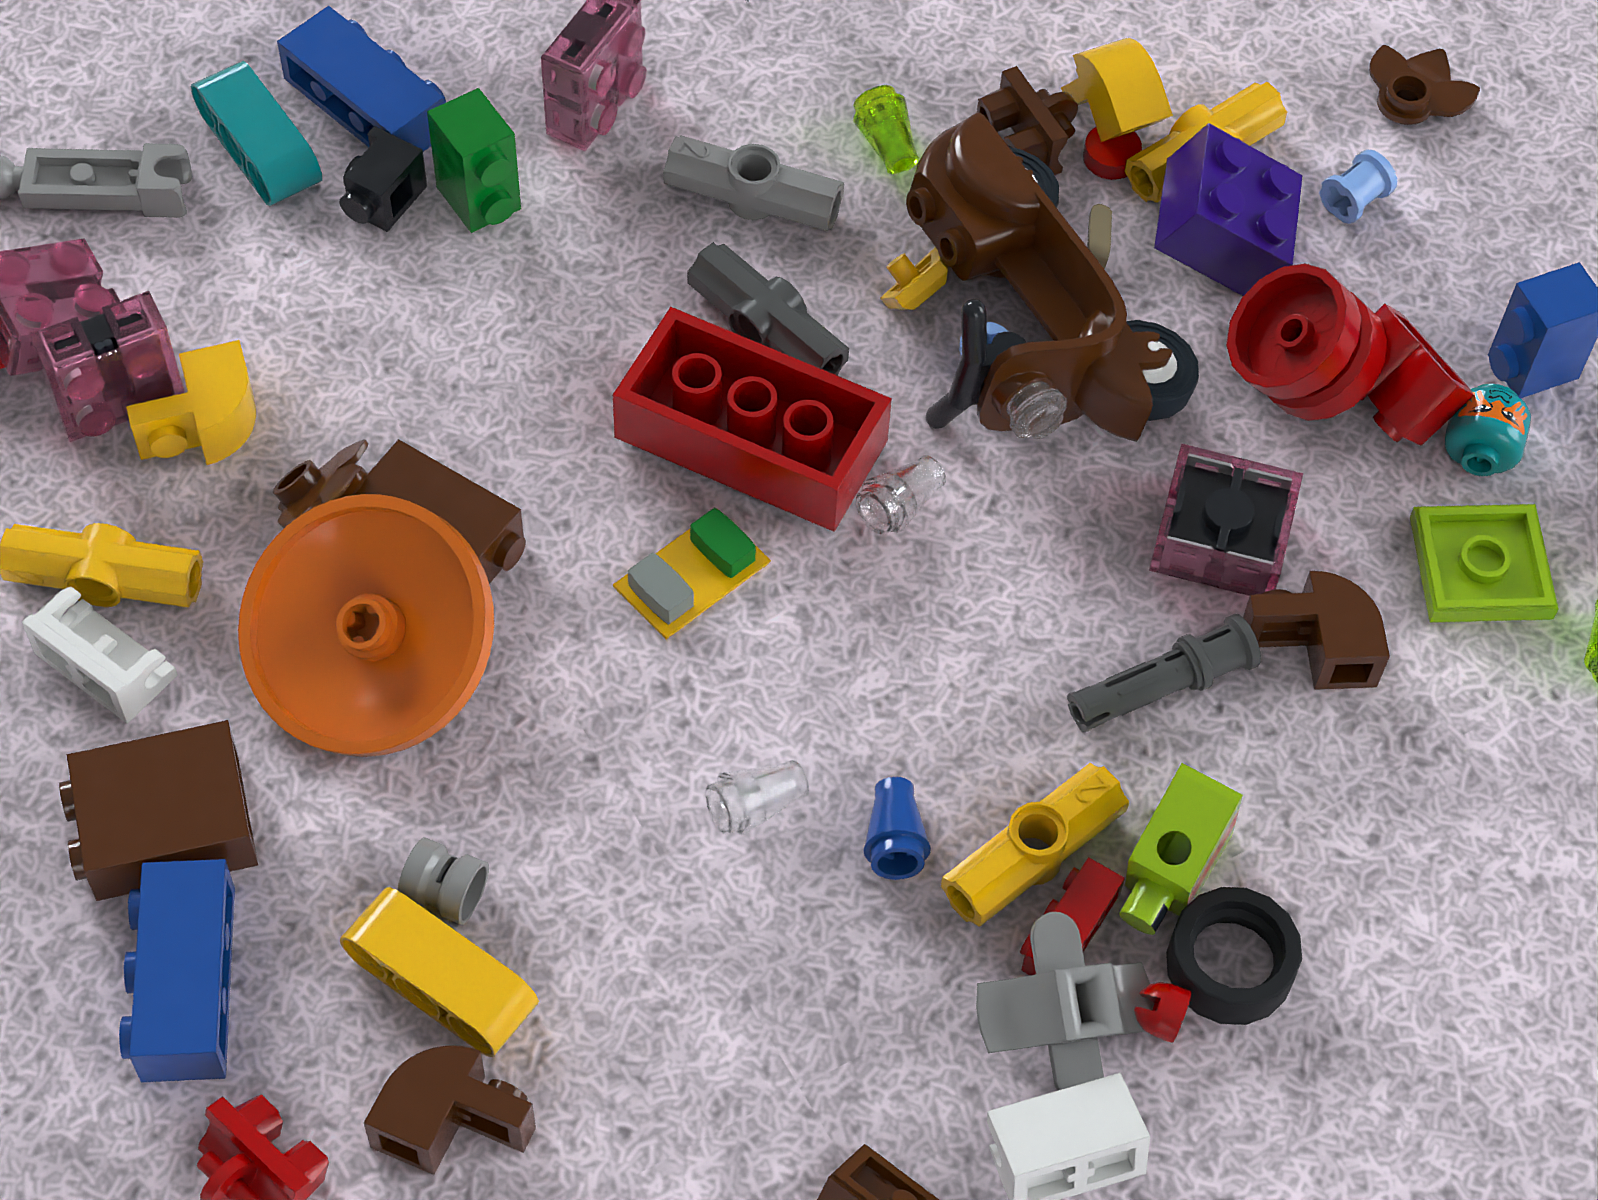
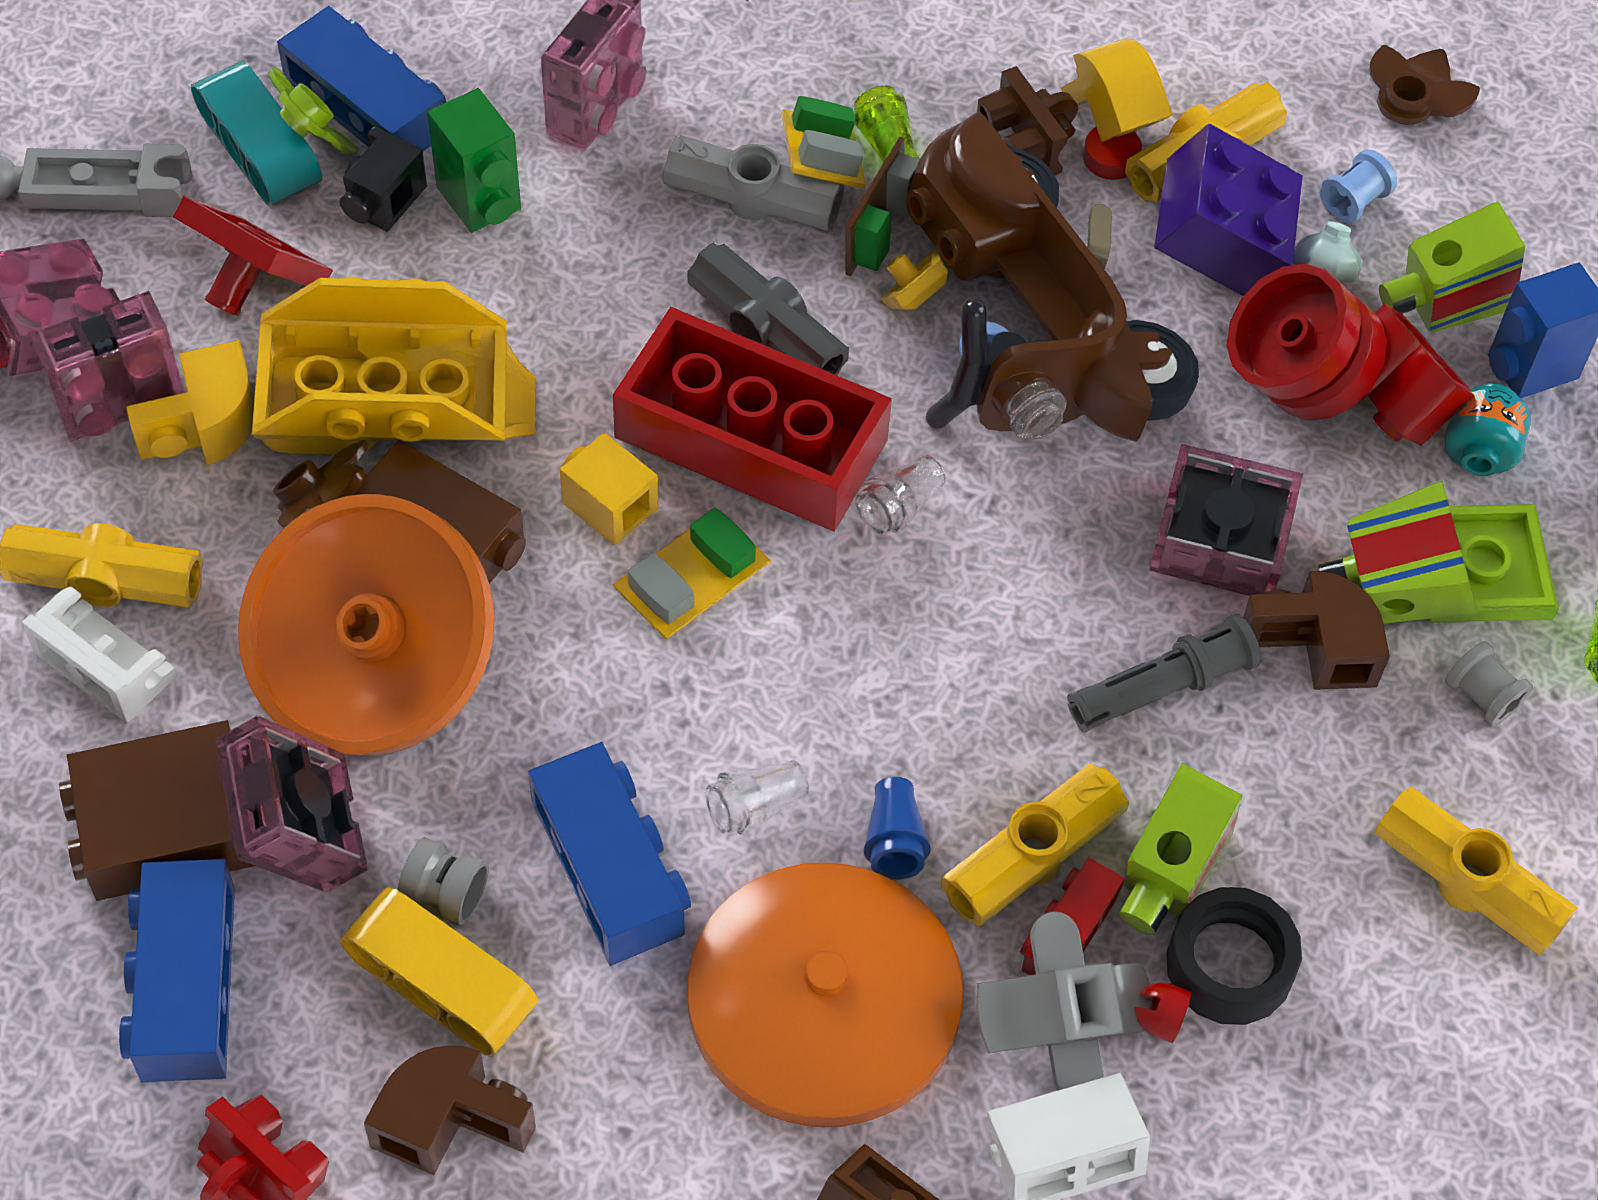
(249, 253): none -> red tile
(290, 805): none -> clear pink piece
(308, 113): none -> lime plate
(386, 366): none -> yellow slope
(608, 487): none -> yellow brick
(609, 852): none -> blue brick
(823, 142): none -> piece
(824, 994): none -> orange dish
(870, 224): none -> piece
(1331, 251): none -> light aqua piece
(1409, 558): none -> torso
(1460, 270): none -> lime torso
(1488, 683): none -> light grey bush
(1507, 892): none -> yellow piece

